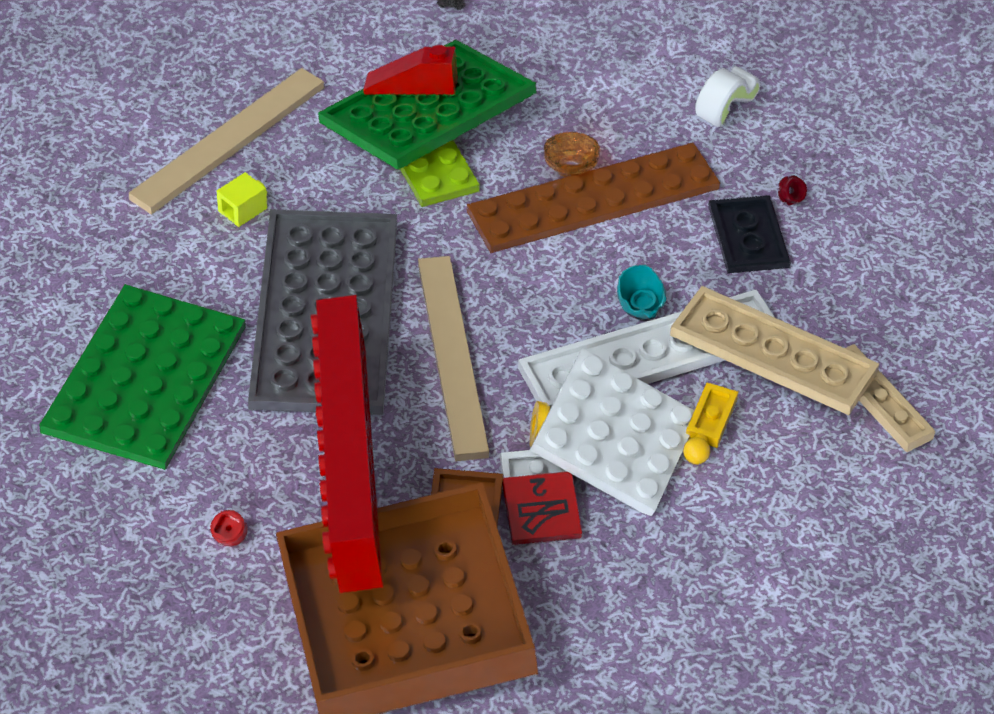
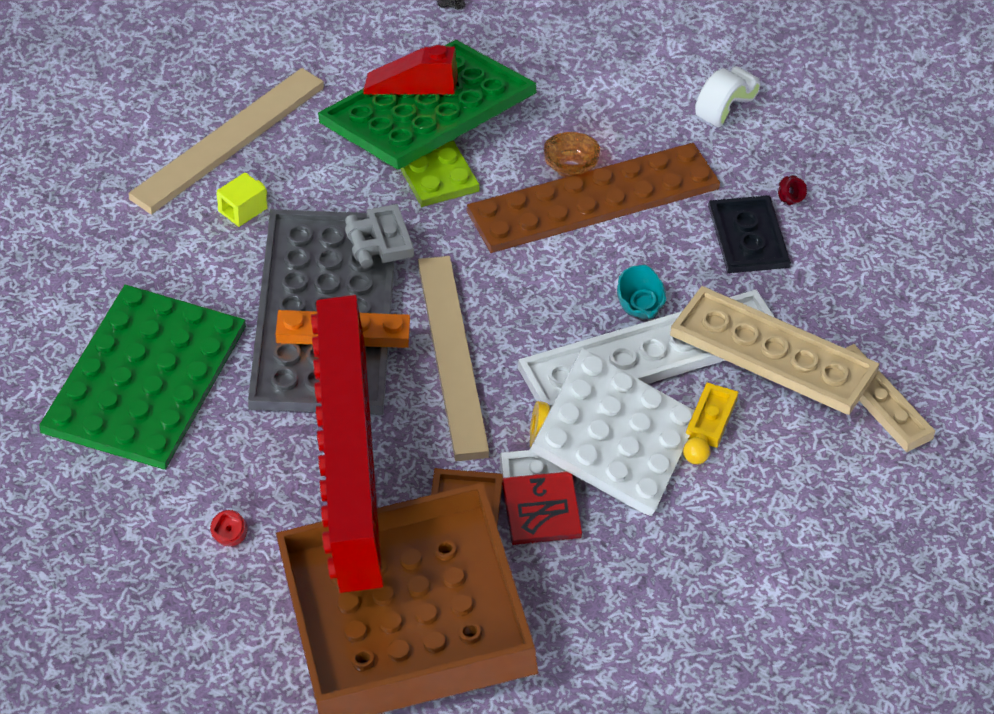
(378, 328): none -> orange plate
(389, 235): none -> light grey plate

